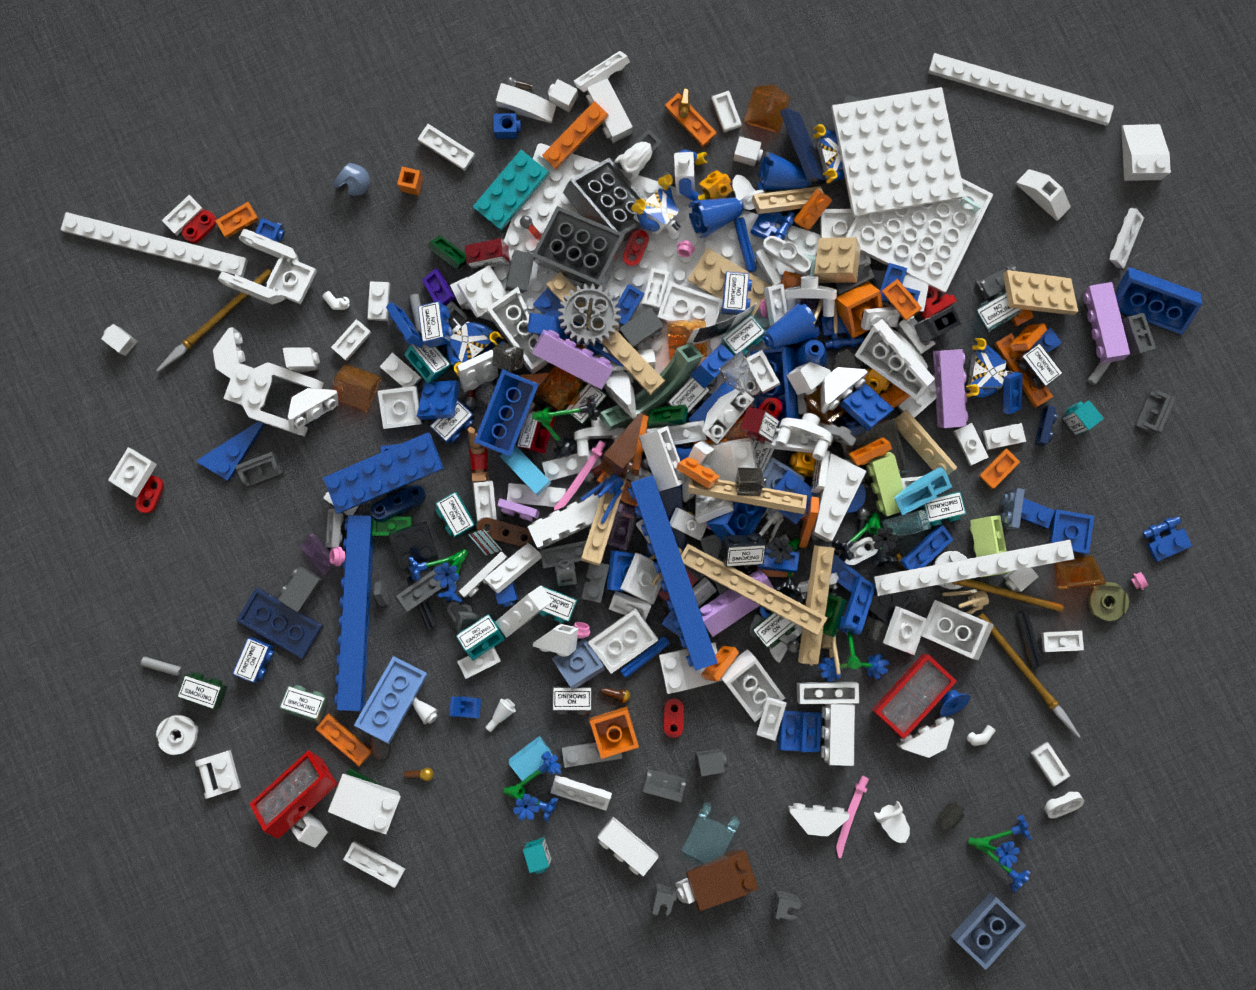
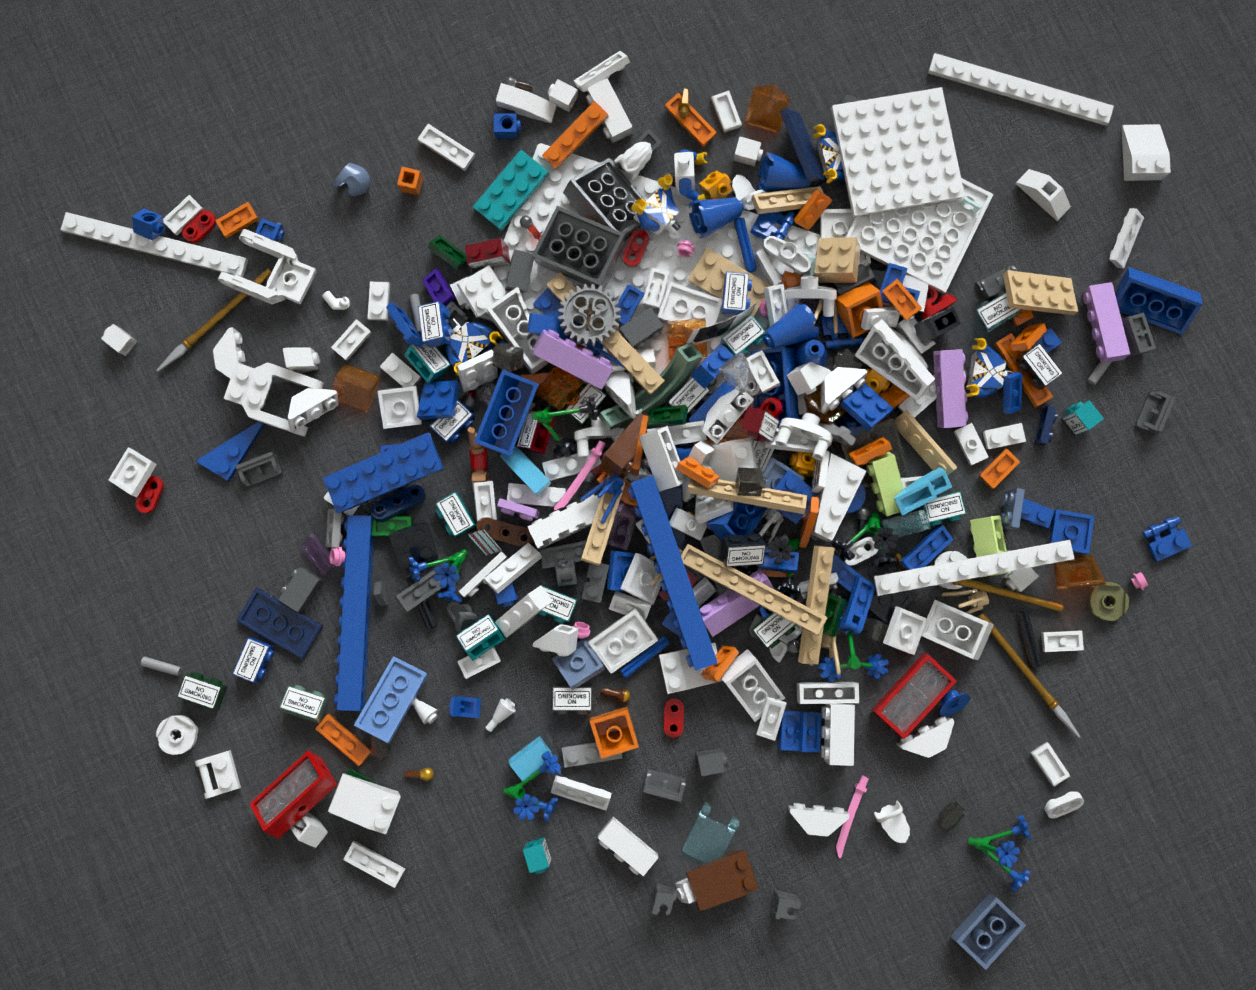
(148, 224): none -> blue brick
(981, 739): white arm -> none

